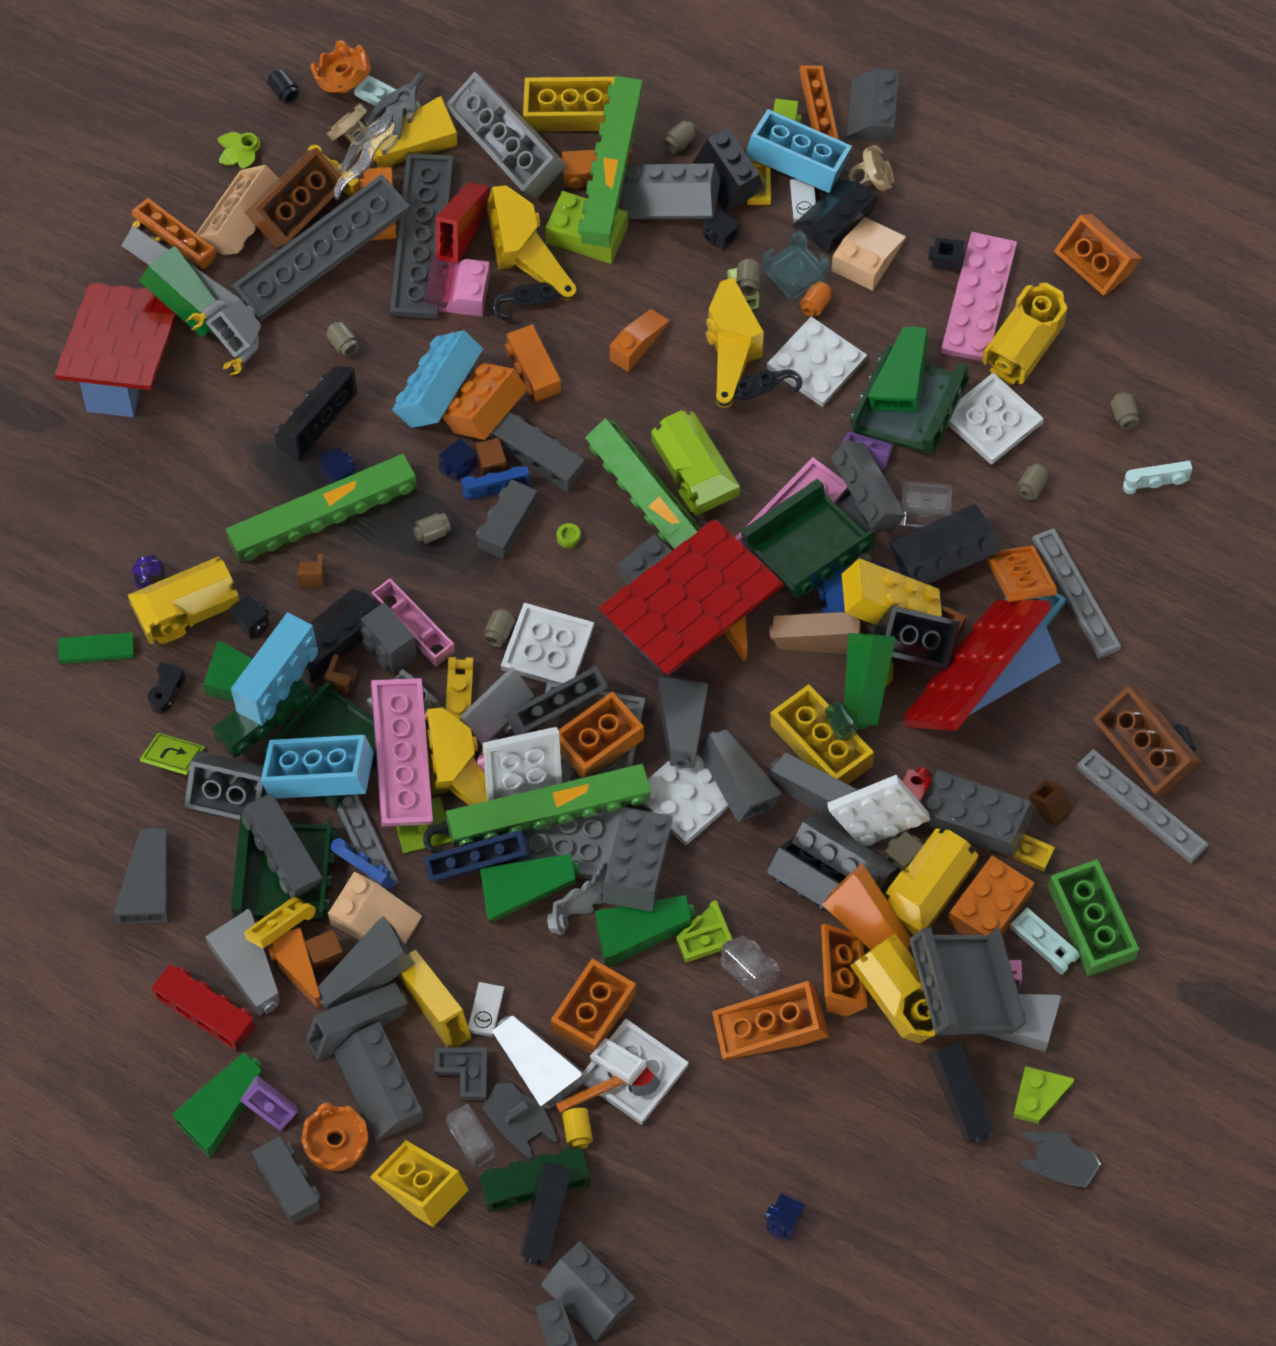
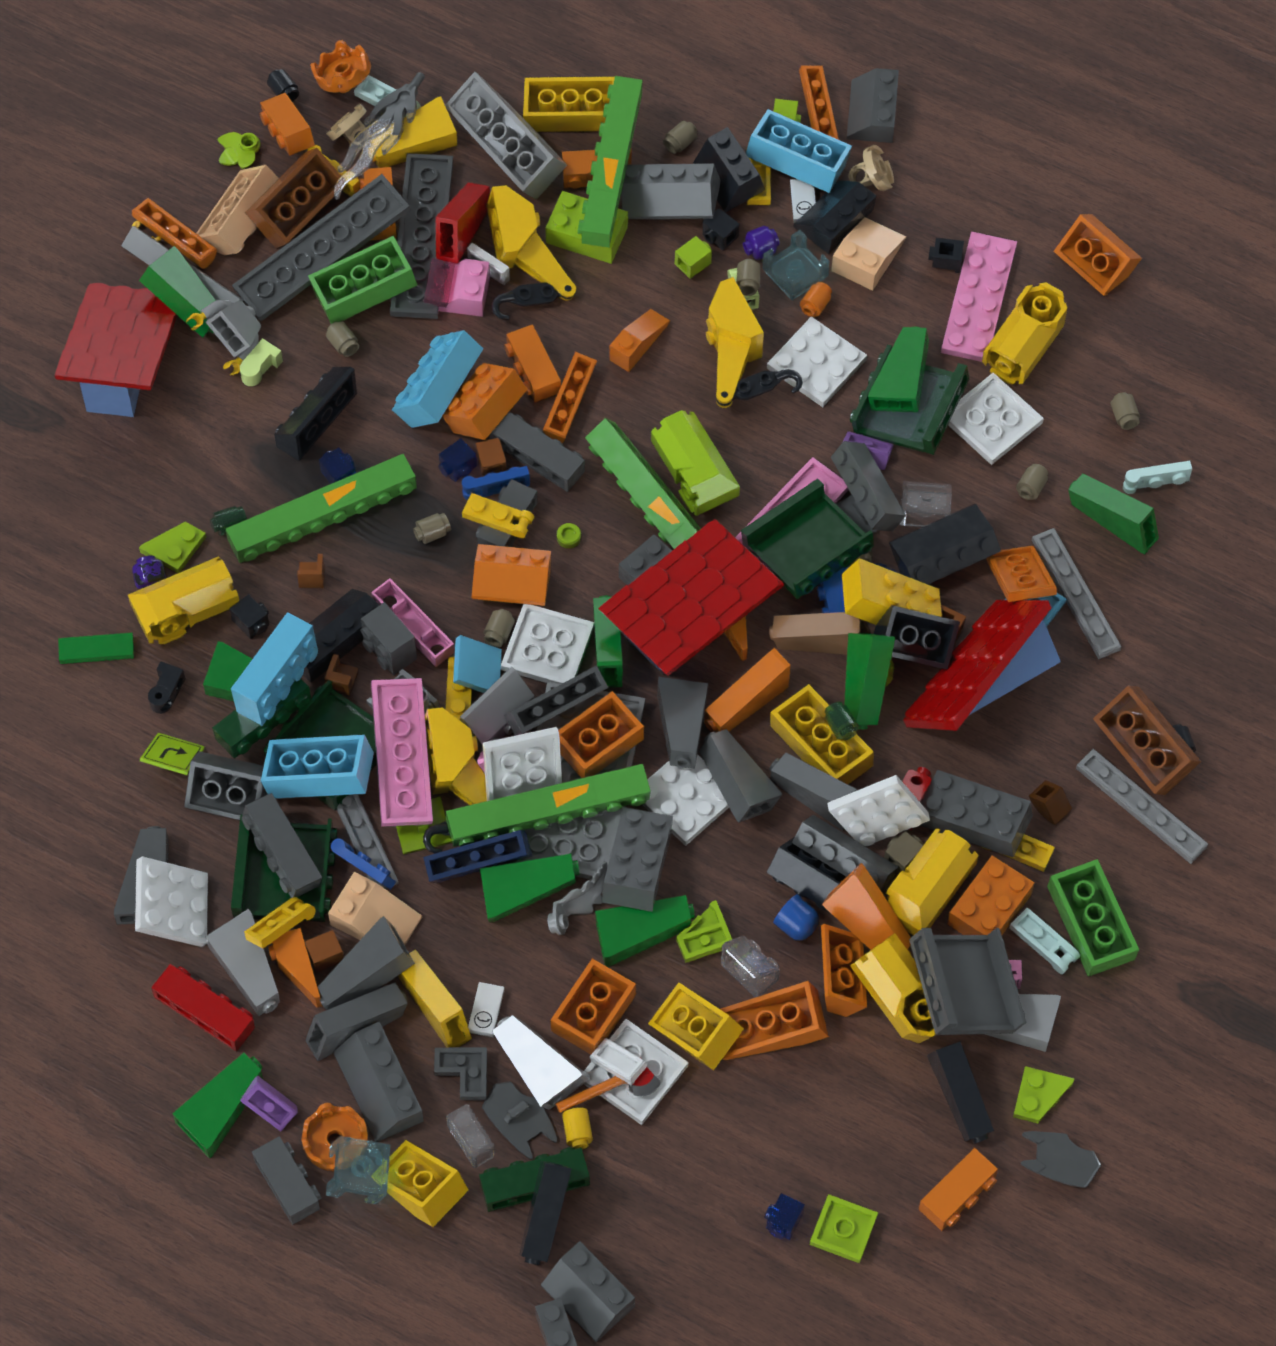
(171, 901): none -> white plate
(175, 546): none -> lime wing
(227, 517): none -> clear green brick
(259, 362): none -> yellowish green leg
(286, 124): none -> orange brick
(359, 1168): none -> clear light blue panel
(362, 280): none -> bright green brick
(476, 664): none -> medium azure tile
(497, 515): none -> yellow plate
(498, 270): none -> white tile
(511, 574): none -> orange slope
(569, 397): none -> orange brick
(607, 646): none -> green slope
(693, 257): none -> lime brick
(696, 1026): none -> yellow slope
(749, 693): none -> orange slope
(760, 241): none -> dark purple head
(797, 919): none -> blue helmet
(843, 1228): none -> lime plate
(959, 1190): none -> orange brick
(1116, 512): none -> green slope

